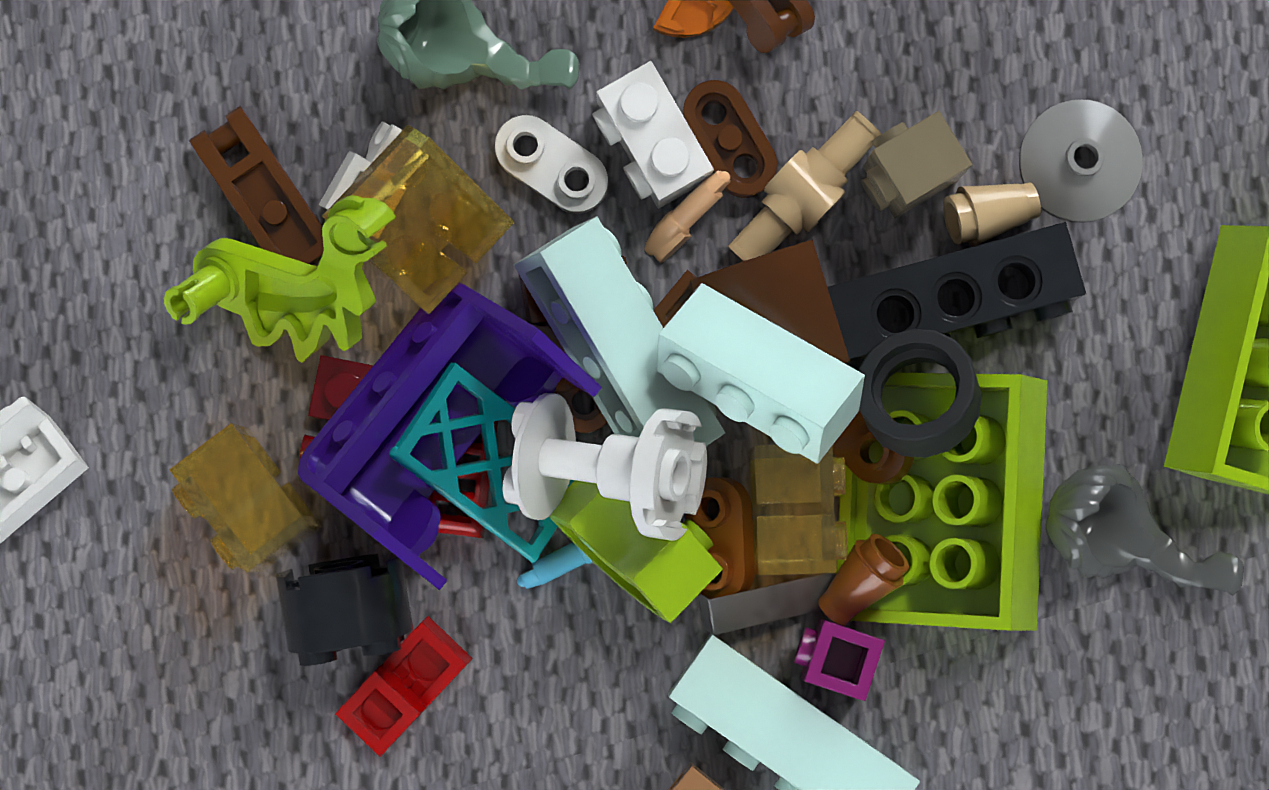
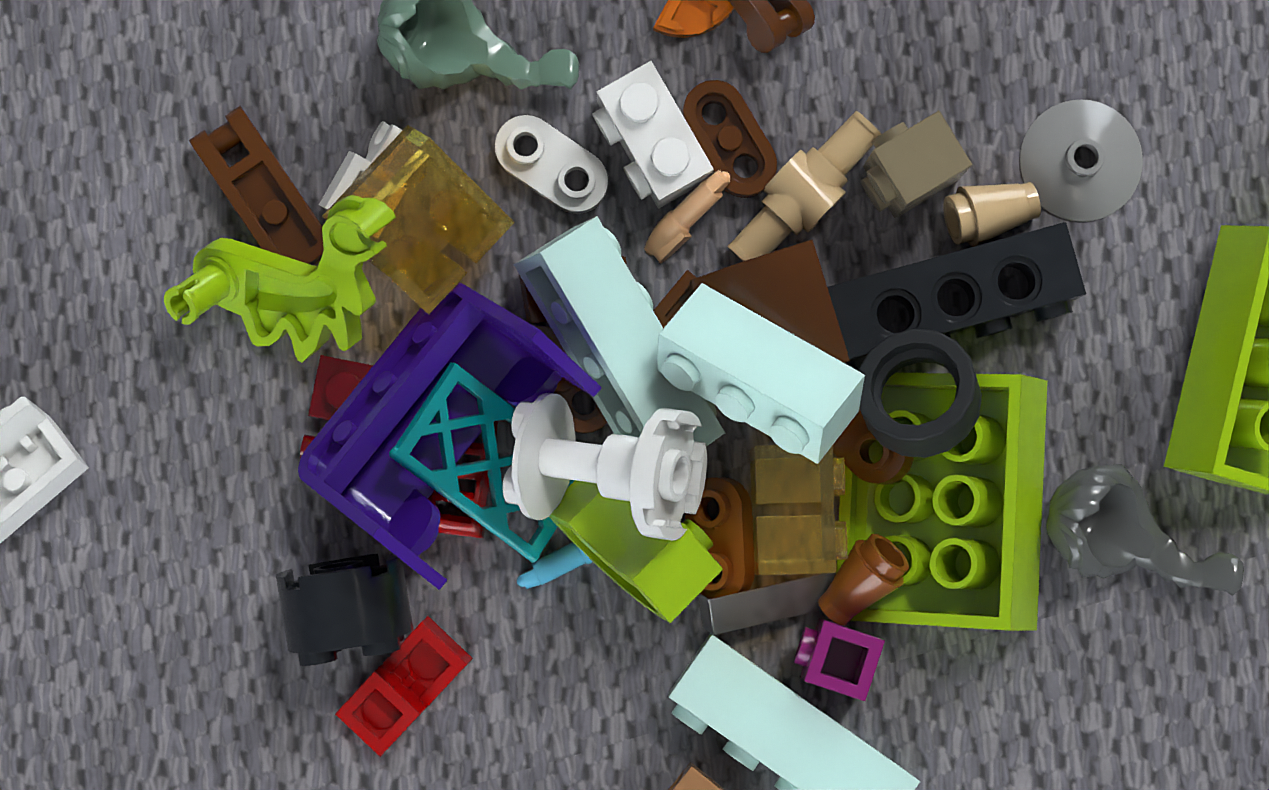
(236, 491): clear yellow piece -> none

